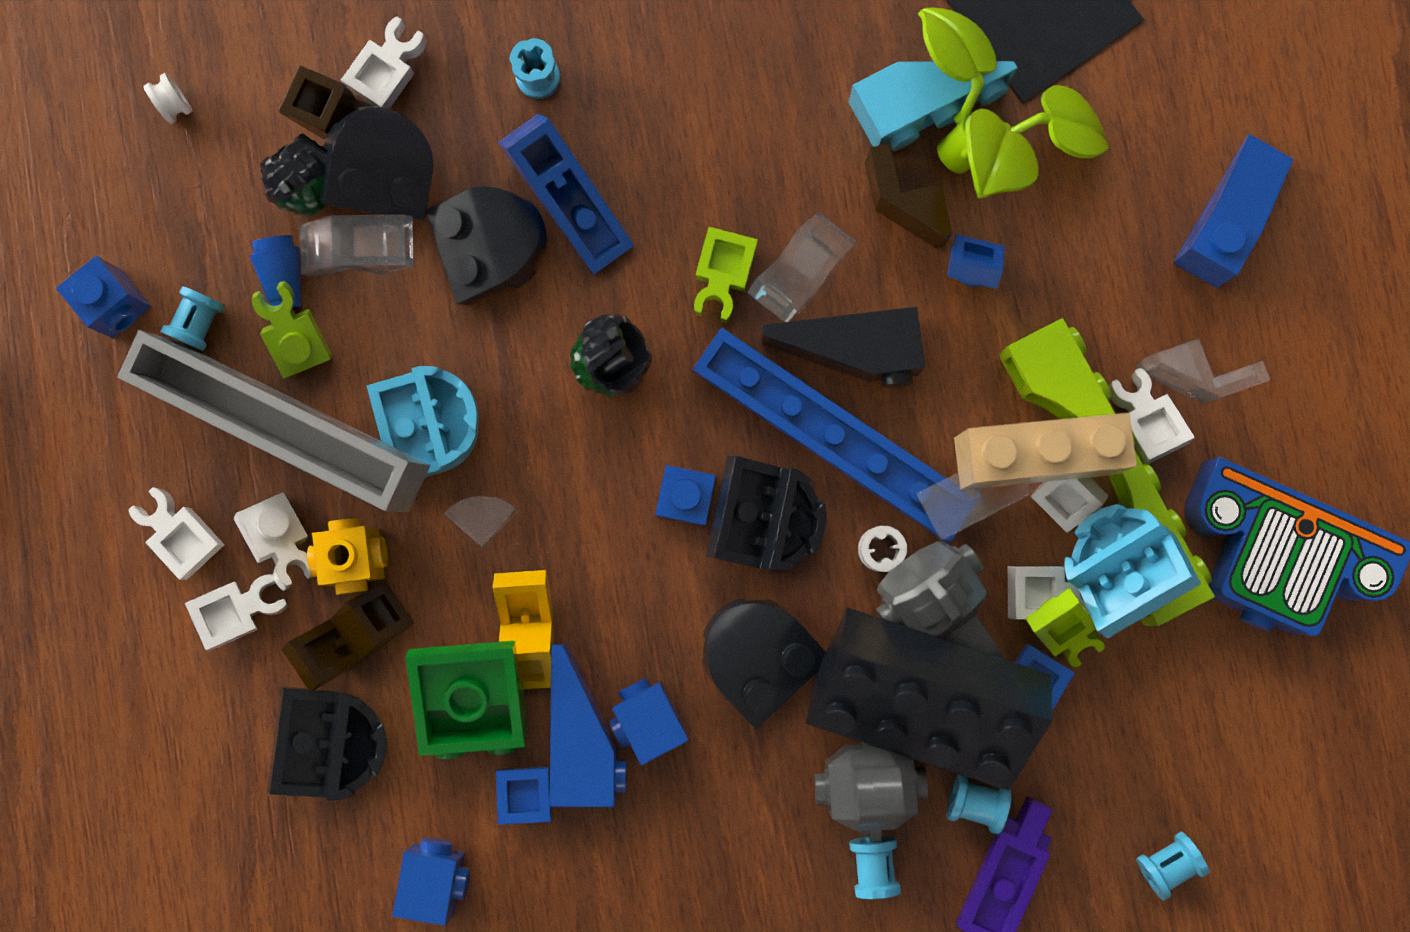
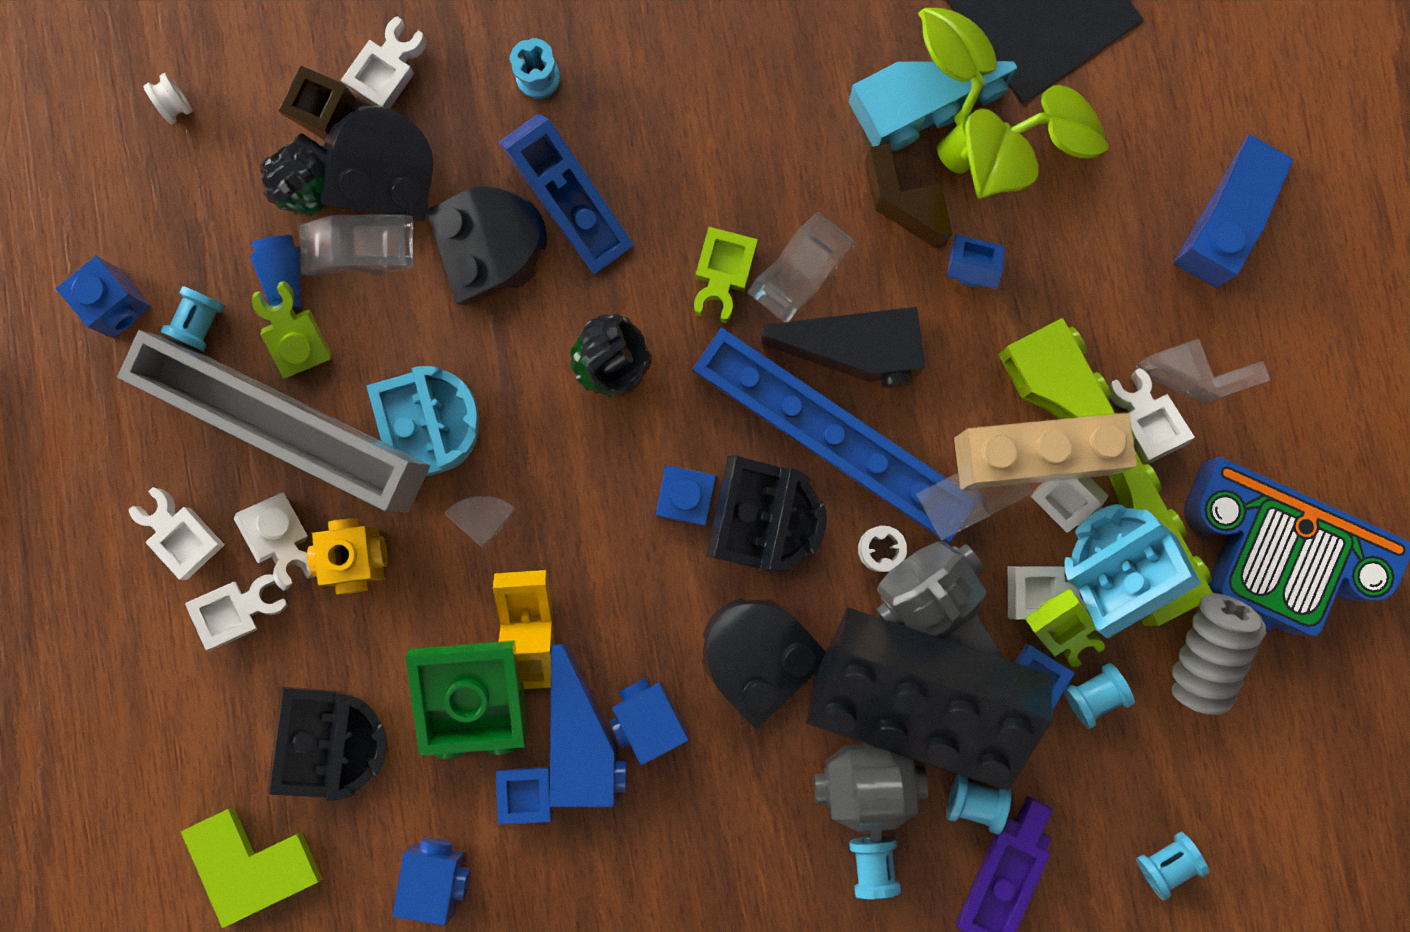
(240, 879): none -> lime tile
(347, 637): dark brown slope -> none
(1099, 695): none -> medium azure bush
(1217, 654): none -> light grey piece

